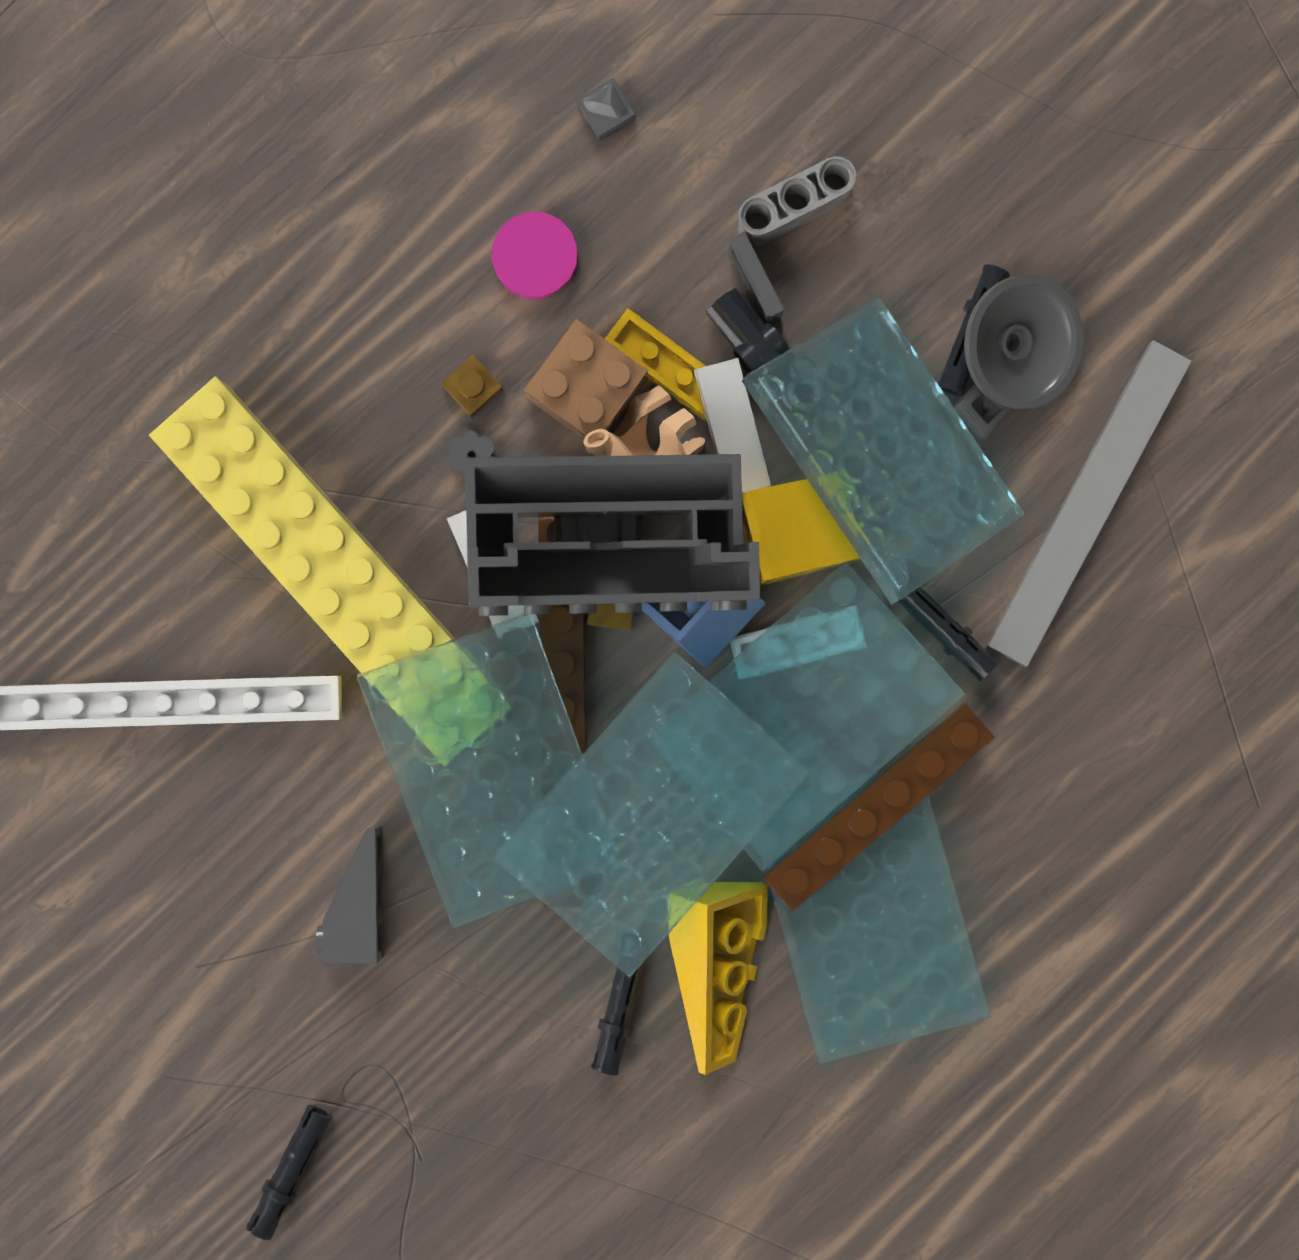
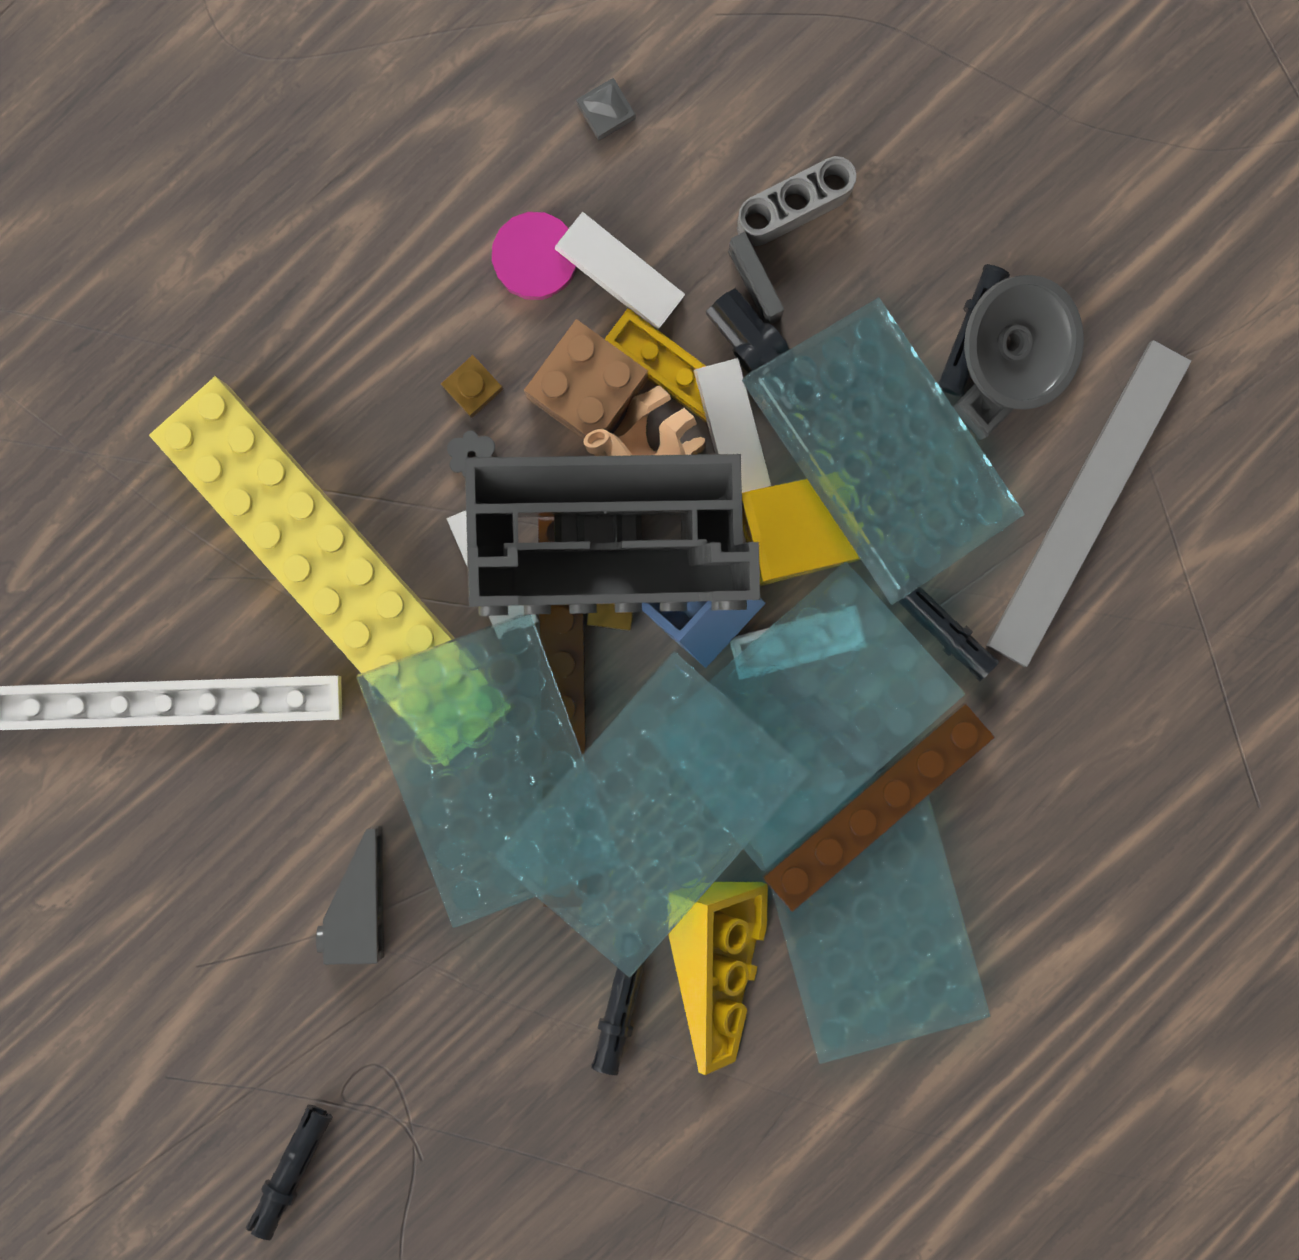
(619, 271): none -> white tile

